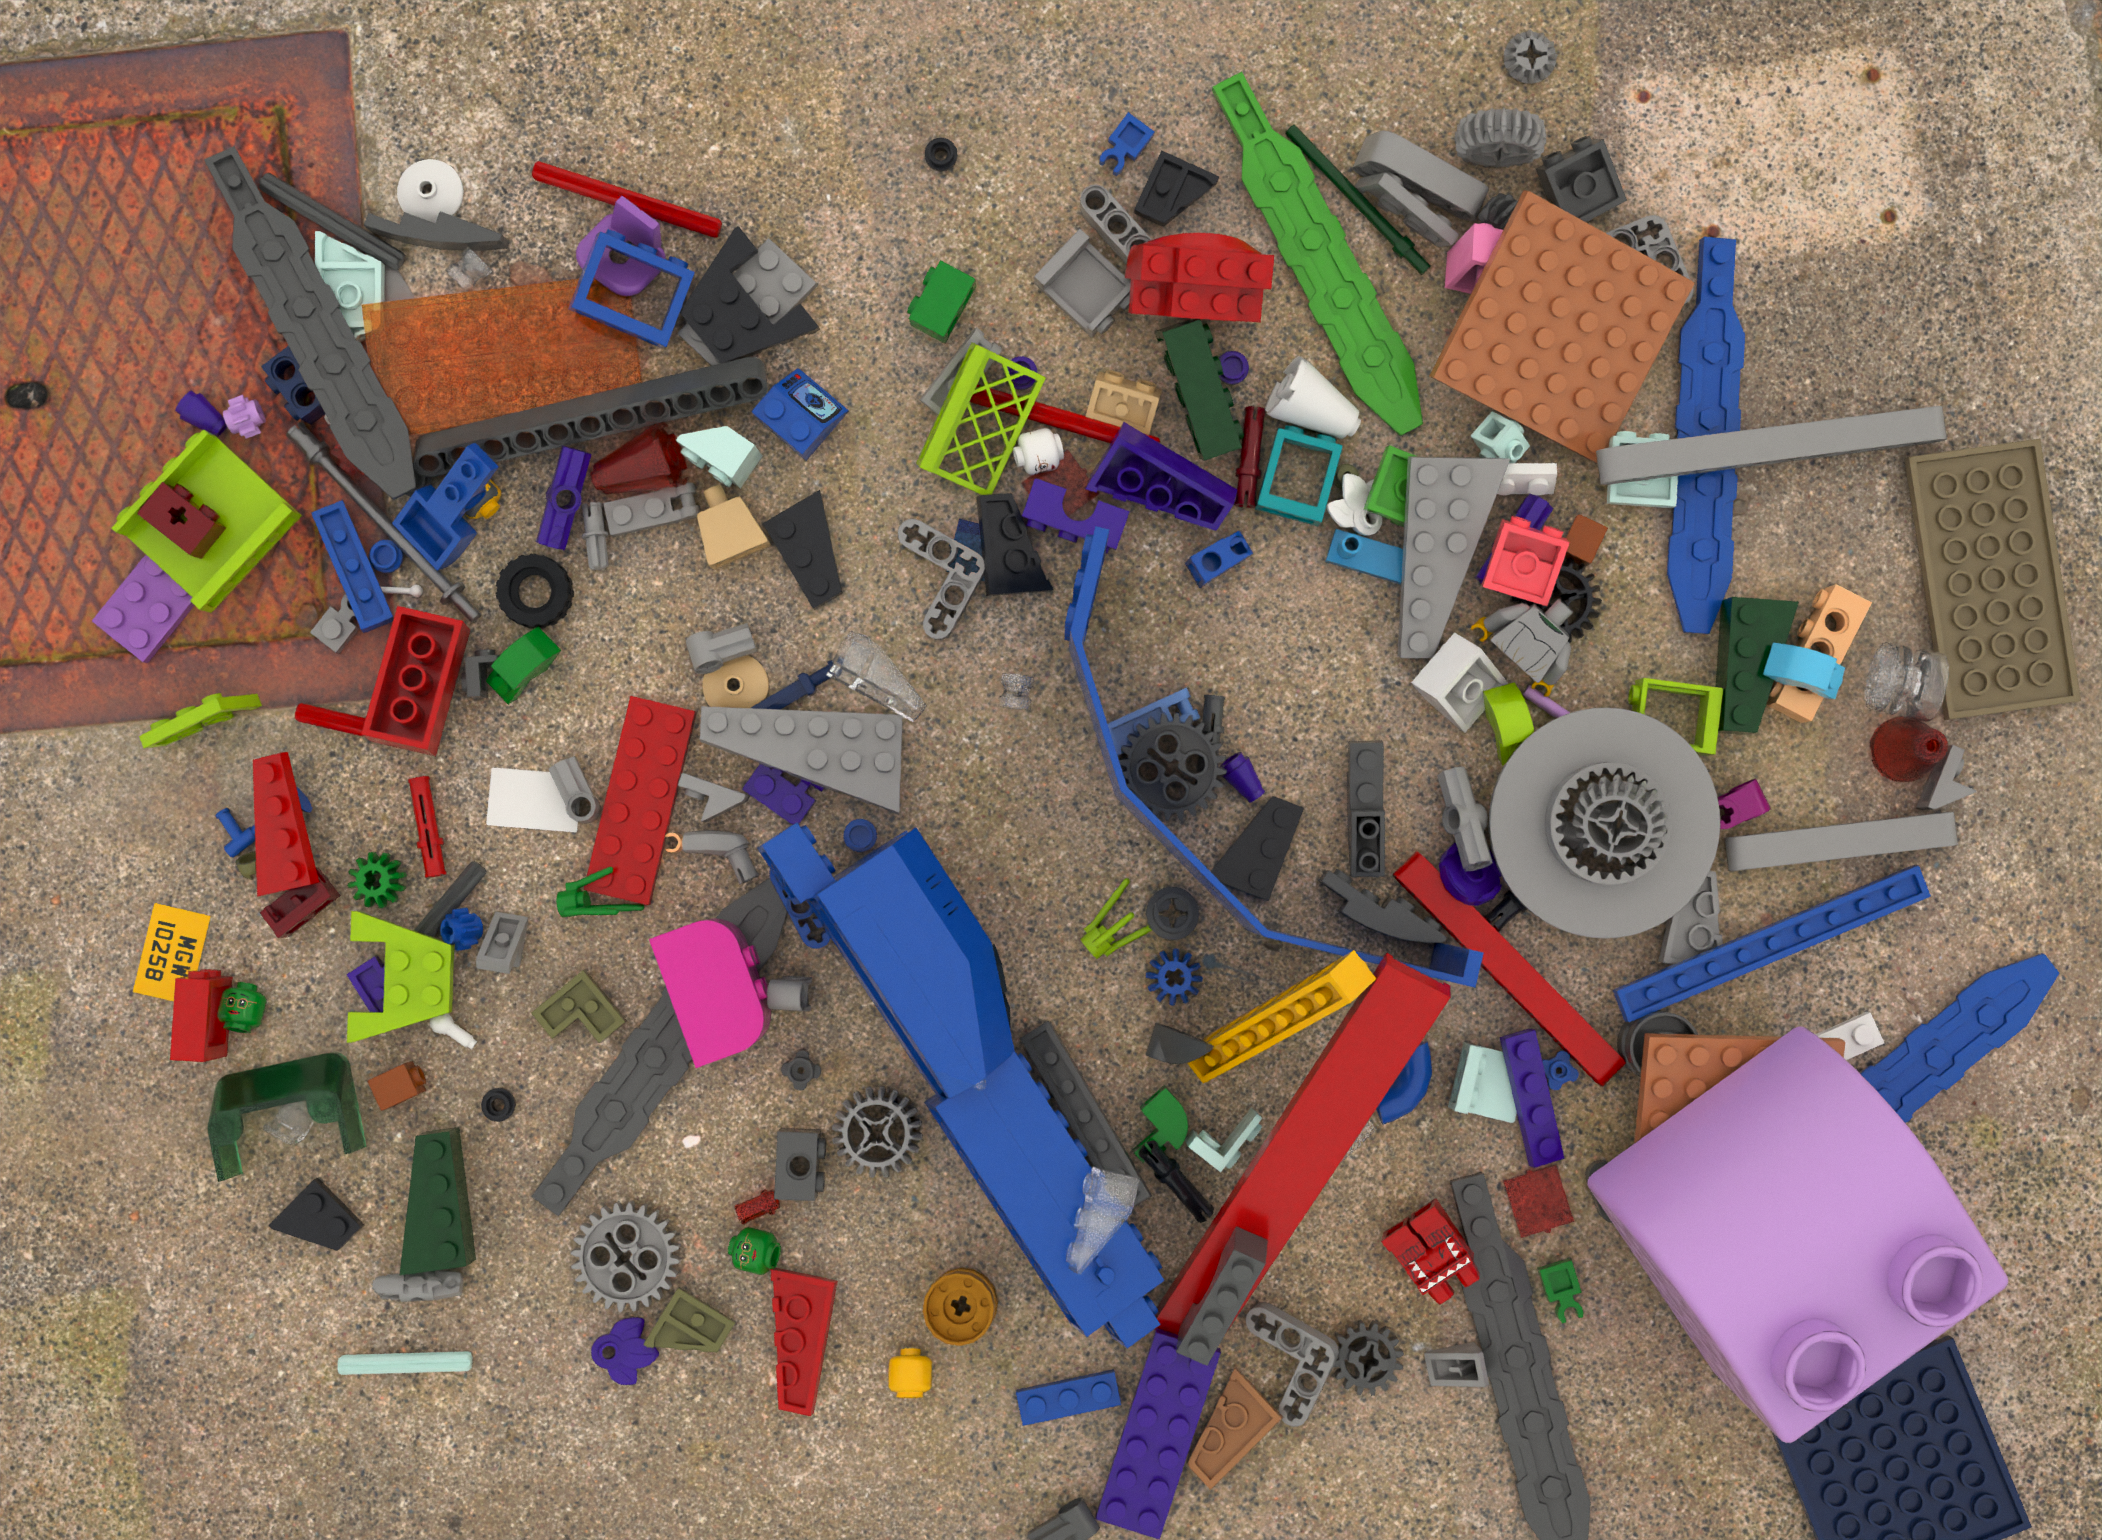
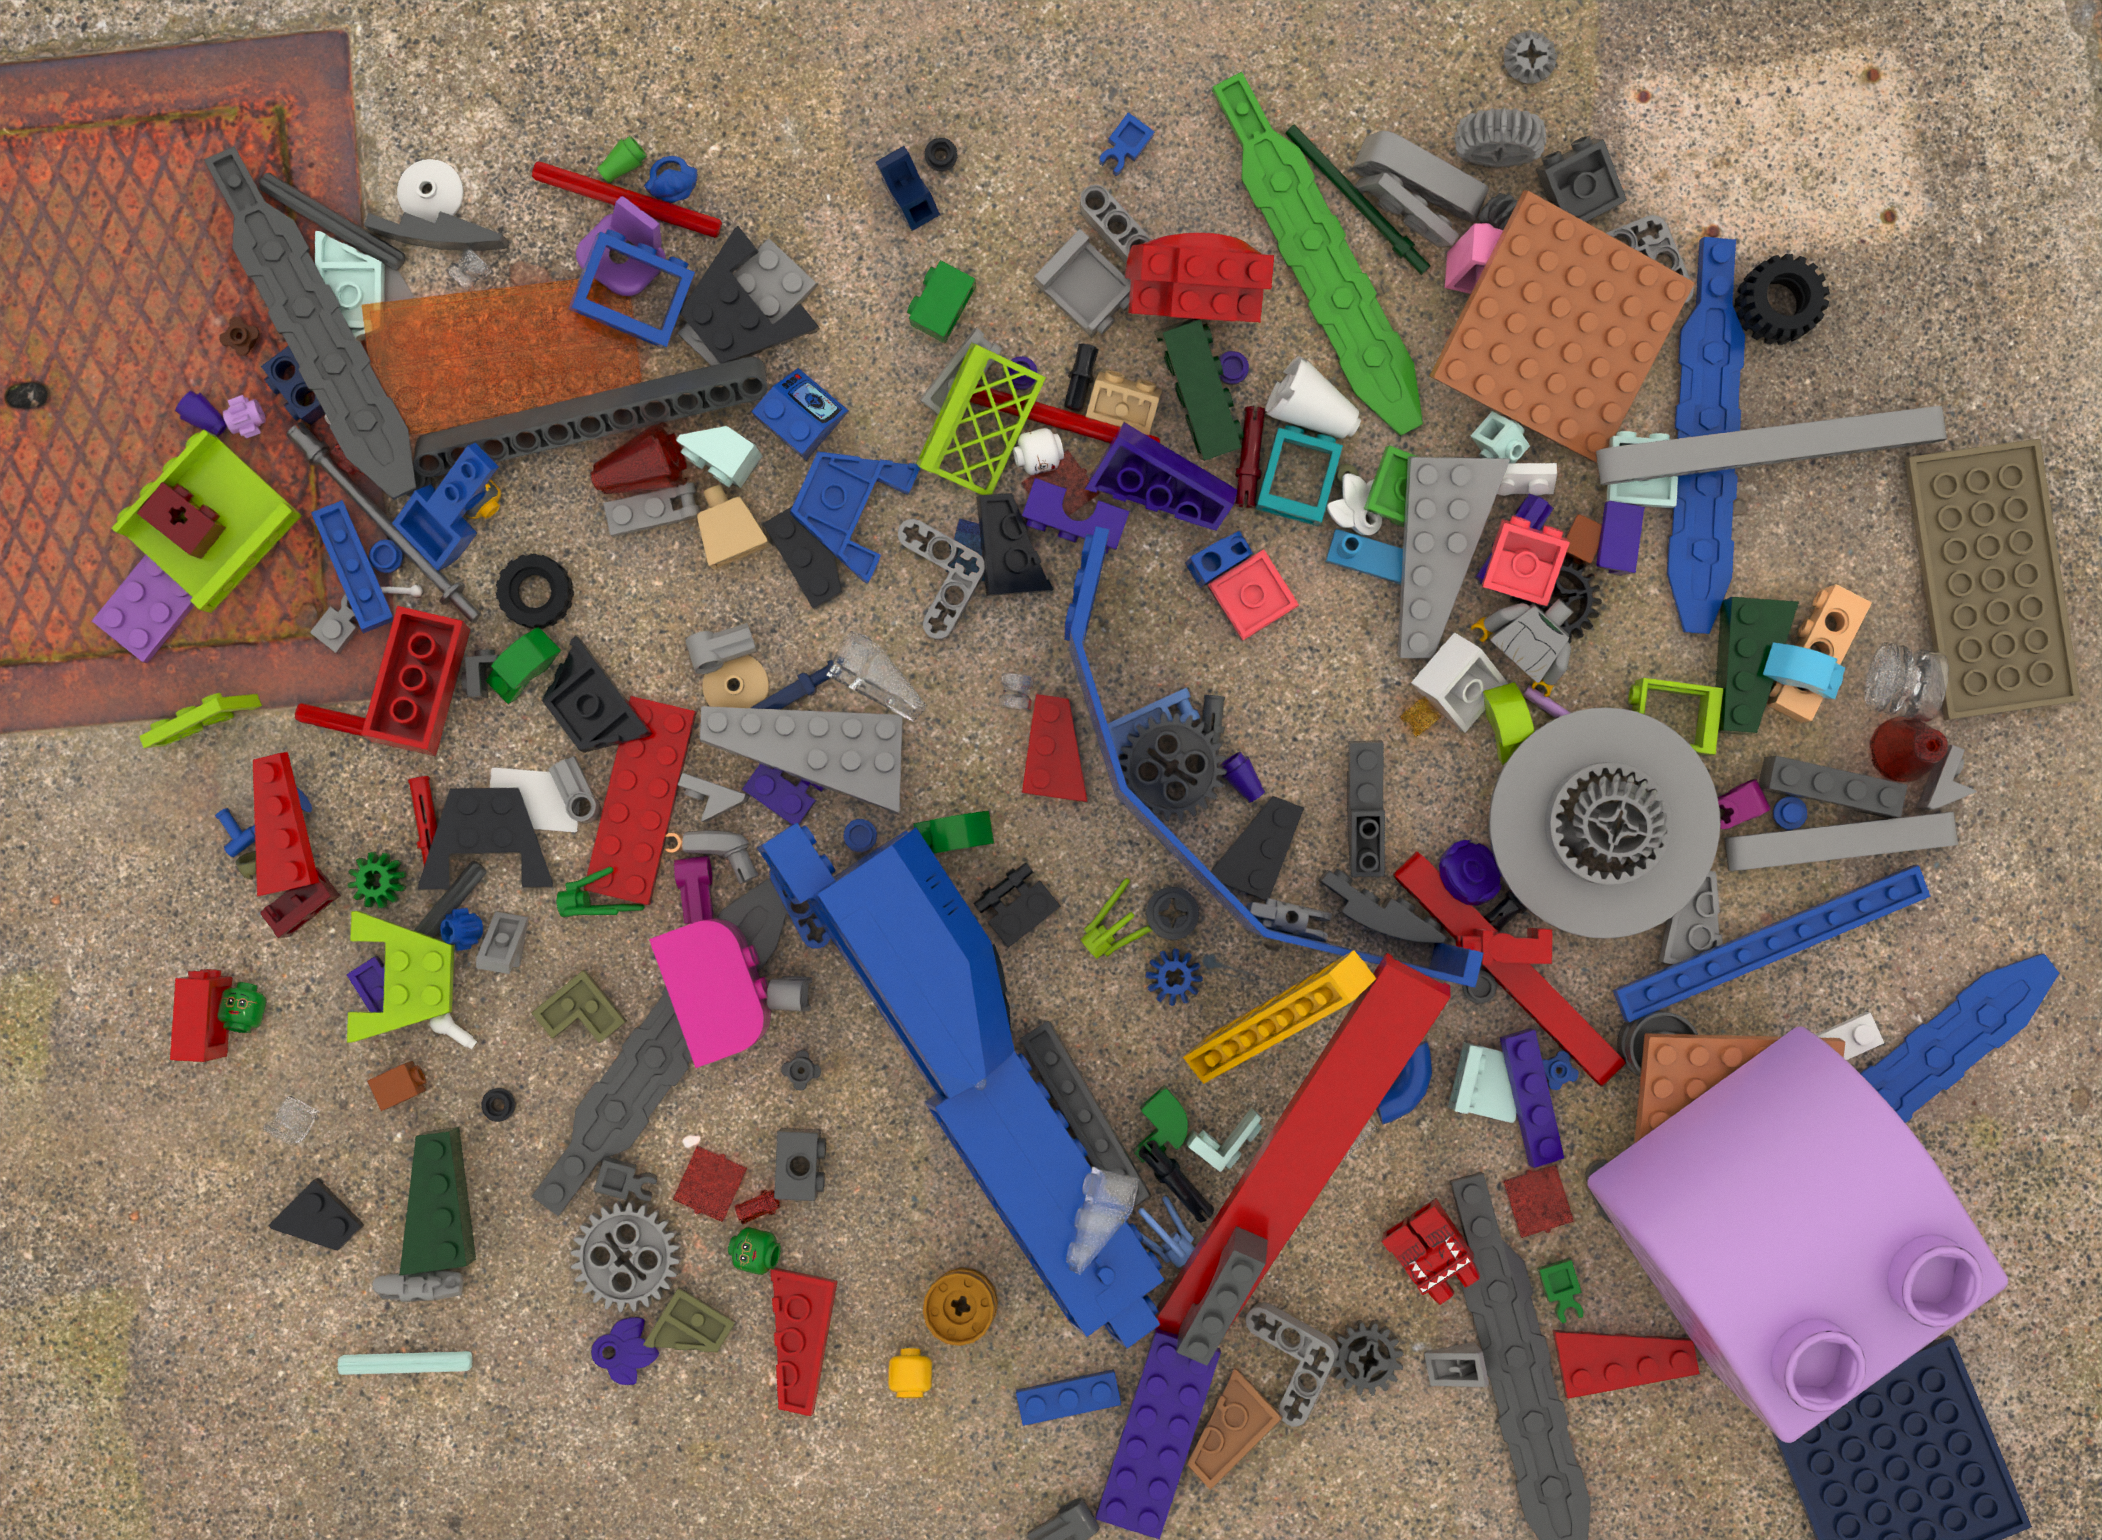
(170, 950): yellow sticker -> none
(248, 339): none -> reddish brown plate
(319, 1079): clear green windscreen -> none
(484, 824): none -> black wing
(570, 476): dark purple piece -> none
(591, 704): none -> black wing
(595, 535): light grey axle -> none
(619, 1178): none -> dark grey plate
(622, 159): none -> bright green cone
(671, 184): none -> blue piece
(694, 879): none -> magenta piece
(710, 1183): none -> clear red piece
(835, 498): none -> blue wing
(888, 1142): light grey gear -> none
(907, 188): none -> dark blue brick
(957, 831): none -> green brick
(1024, 912): none -> black plate
(1053, 753): none -> red wing
(1081, 376): none -> black axle
(1172, 189): black wing -> none
(1175, 1045): dark grey piece -> none
(1176, 1247): none -> light blue plant
(1253, 595): none -> coral plate
(1274, 917): none -> light grey hinge
(1420, 716): none -> clear yellow wheel
(1464, 819): light grey piece -> none
(1484, 989): none -> dark grey plate
(1505, 948): none -> red hips
(1610, 1362): none -> red wing
(1620, 537): none -> dark purple panel
(1790, 813): none -> blue plate
(1804, 285): none -> black tyre
(1832, 786): none -> dark grey arch

